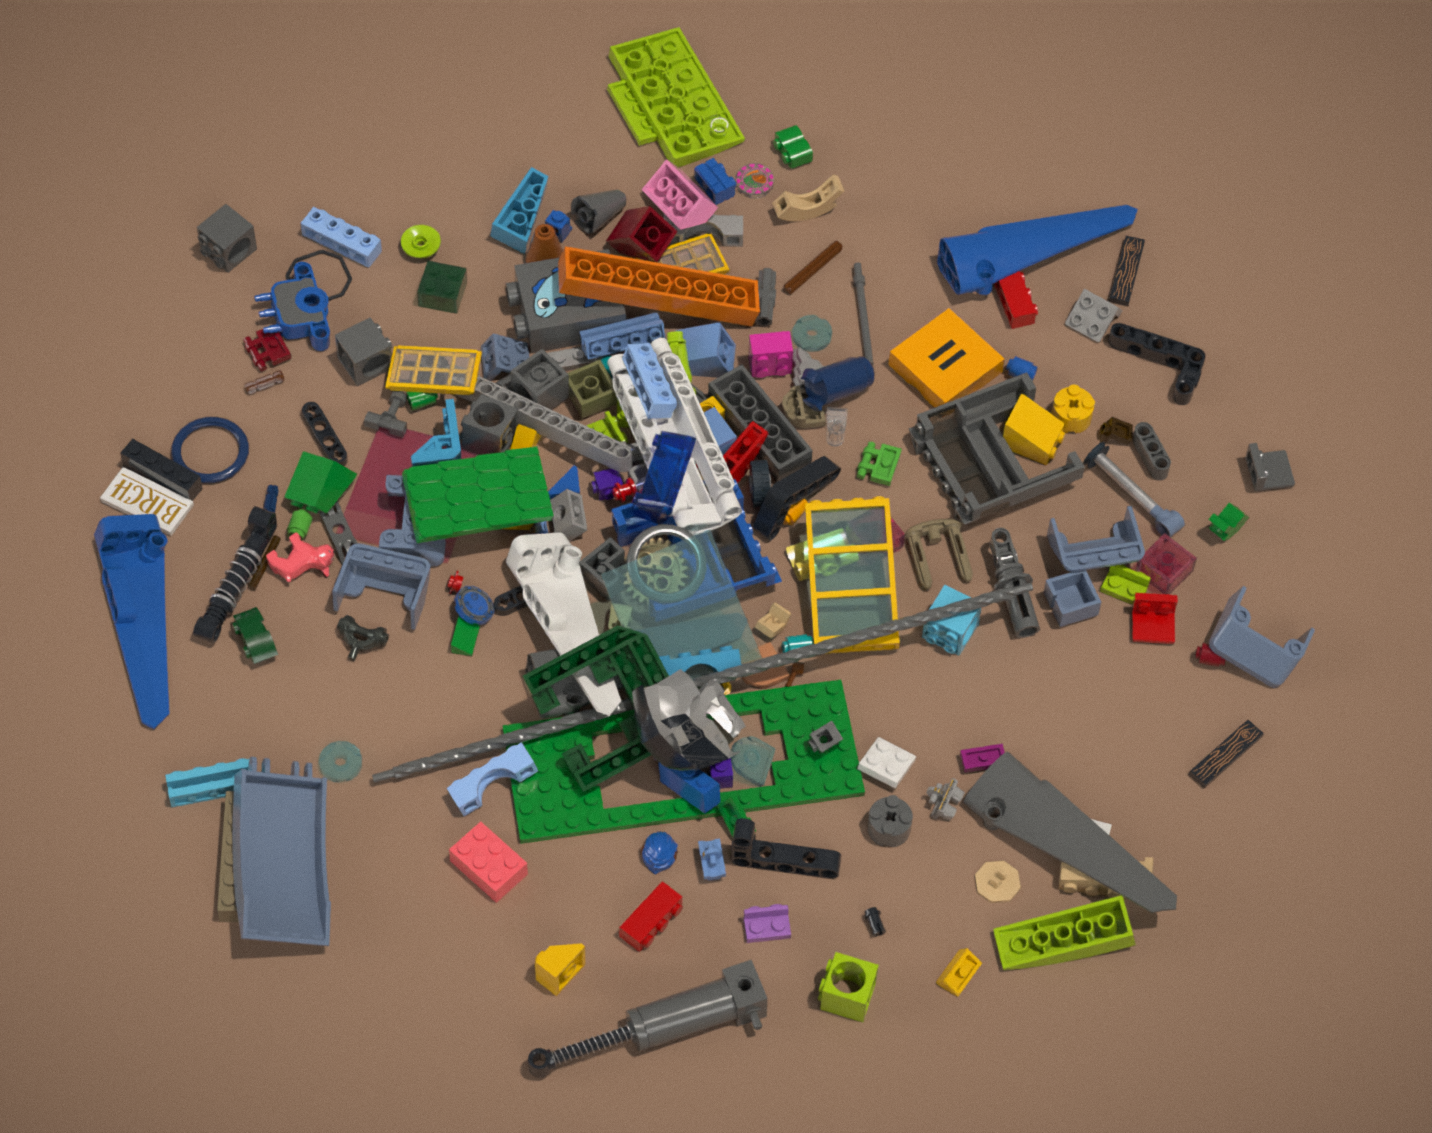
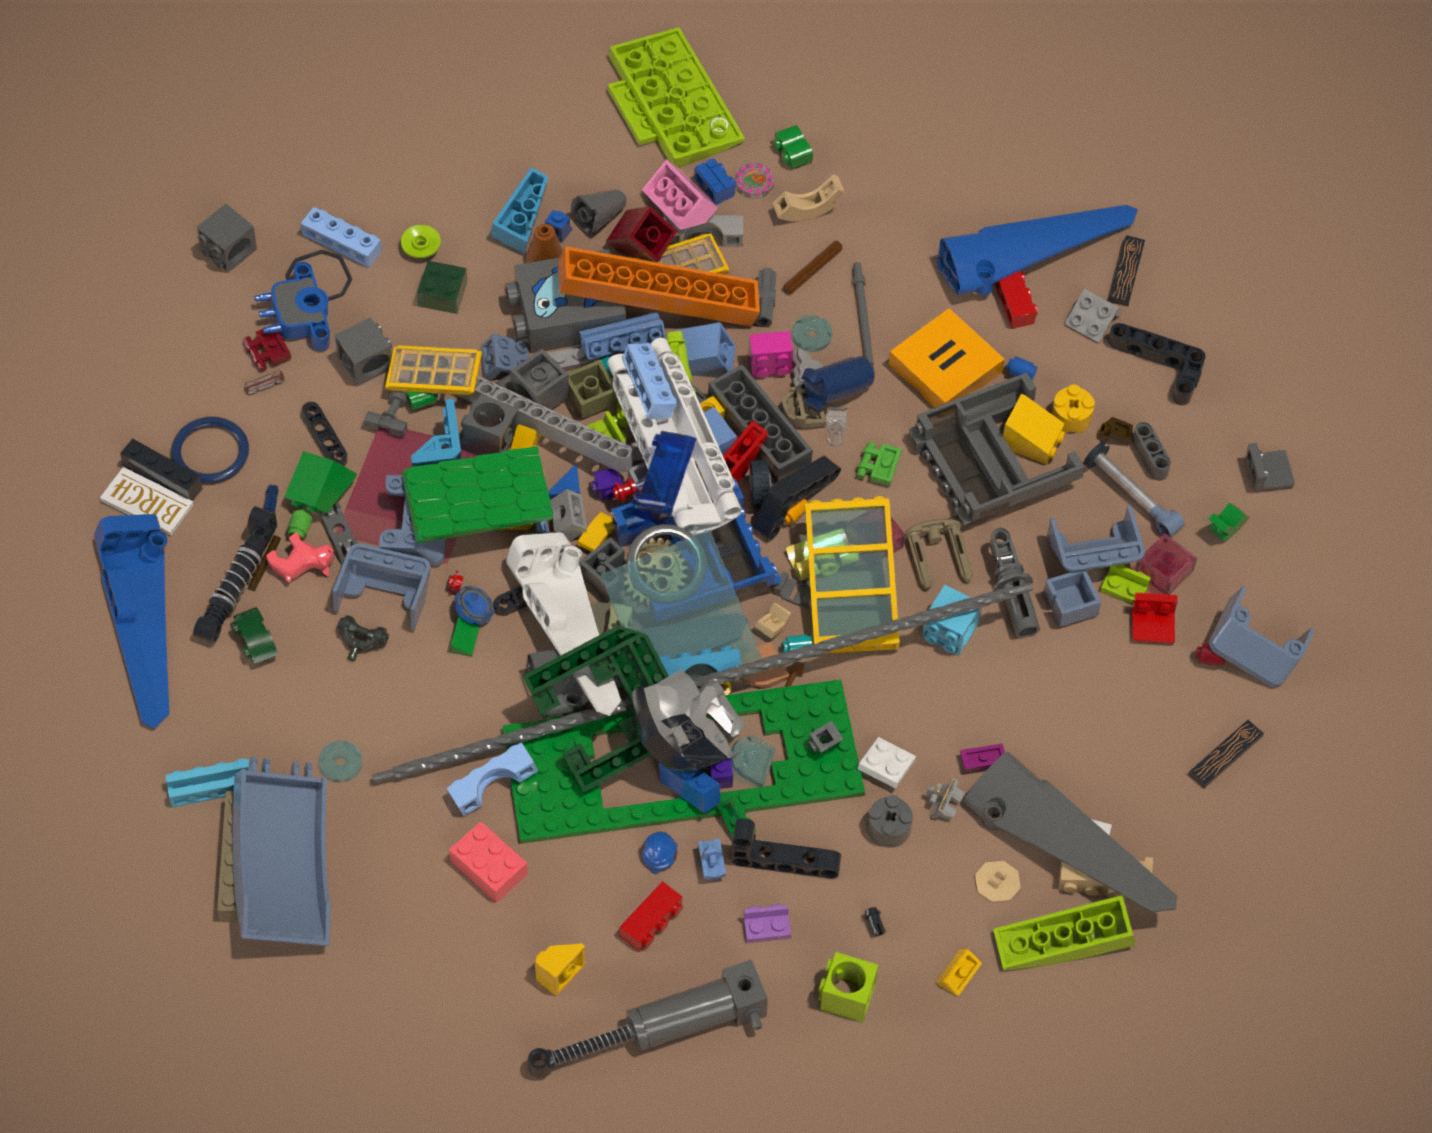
(596, 532): none -> yellow slope
(786, 587): none -> dark grey piece

